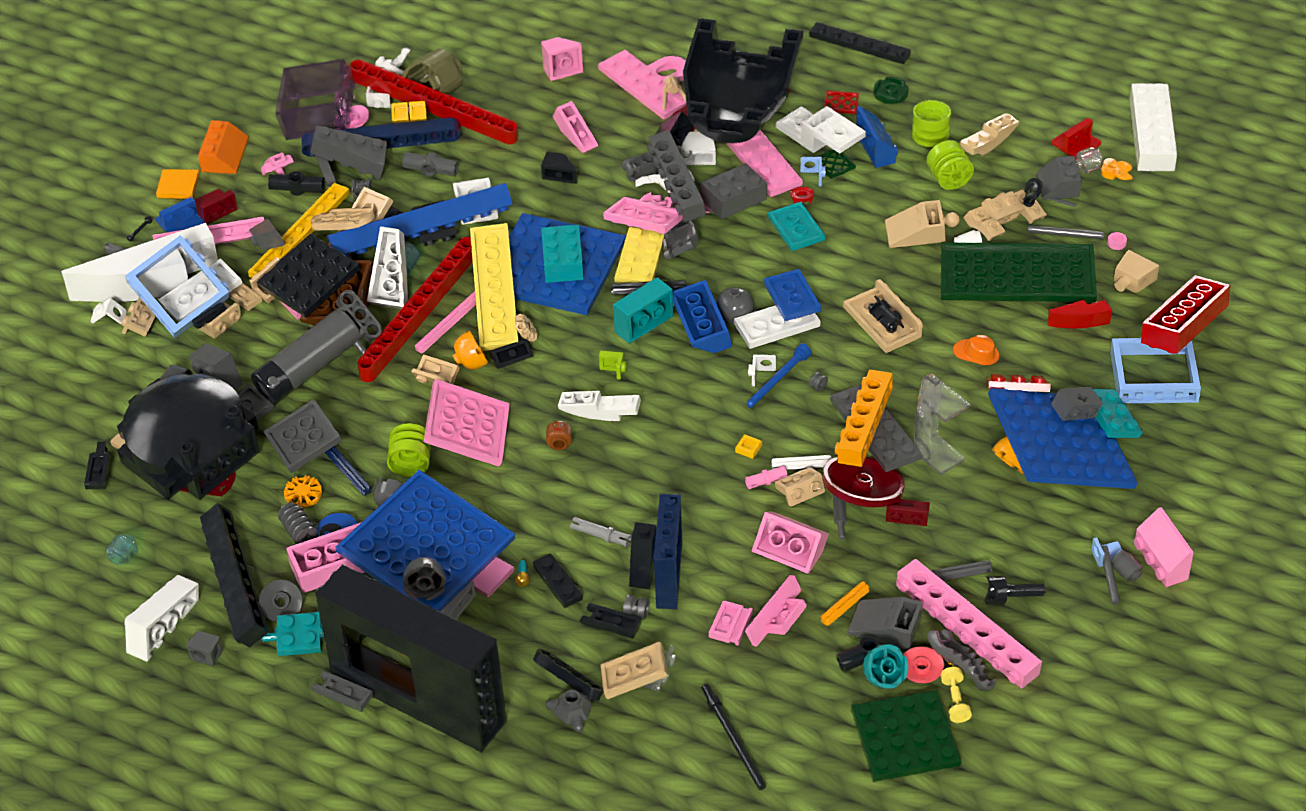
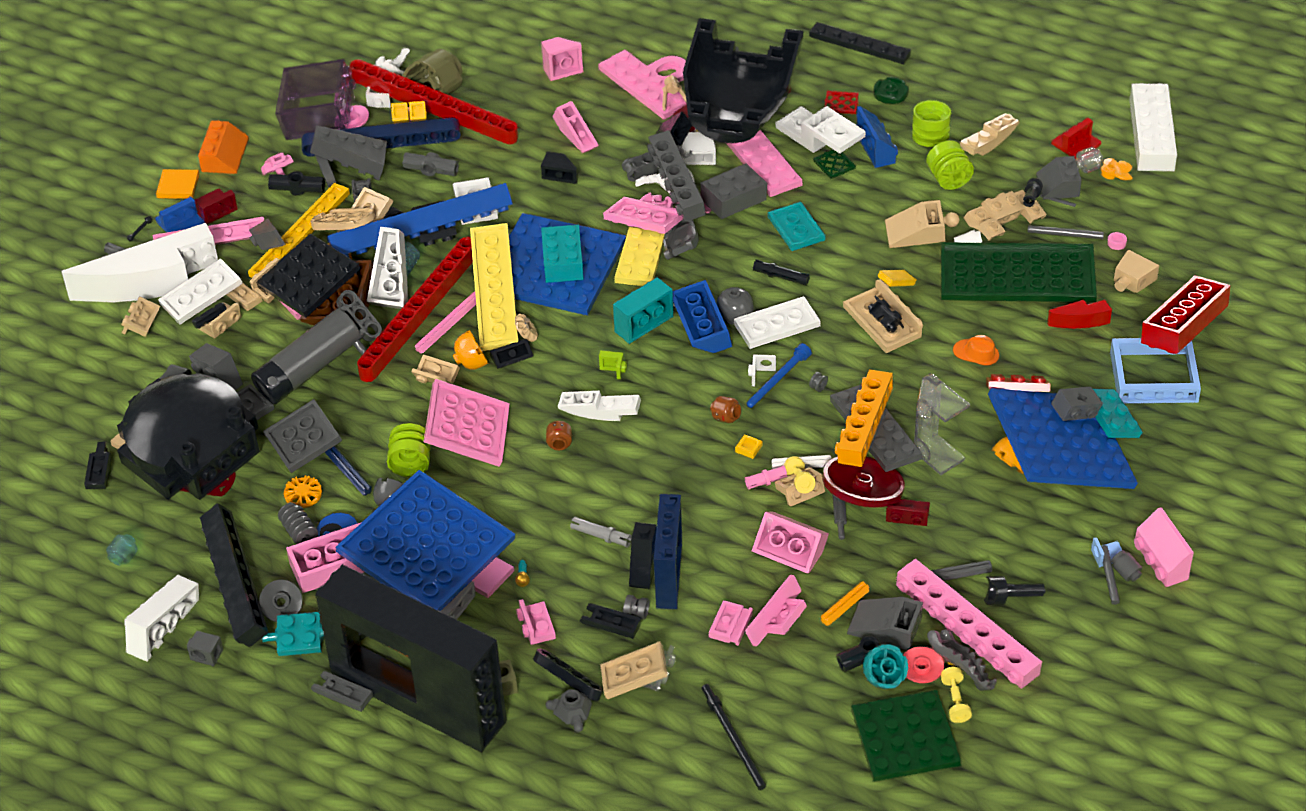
(107, 308): white bracket -> none
(173, 328): light blue window -> none
(424, 578): dark grey cylinder -> none
(508, 678): none -> olive brick
(536, 622): none -> bright pink bracket
(557, 580): black plate -> none
(628, 288): black axle -> none
(725, 409): none -> dark orange head
(774, 270): none -> black pin
(792, 295): blue plate -> none
(804, 481): none -> light yellow wheel
(807, 192): red piece -> none
(817, 168): light blue bracket -> none
(896, 278): none -> yellow tile

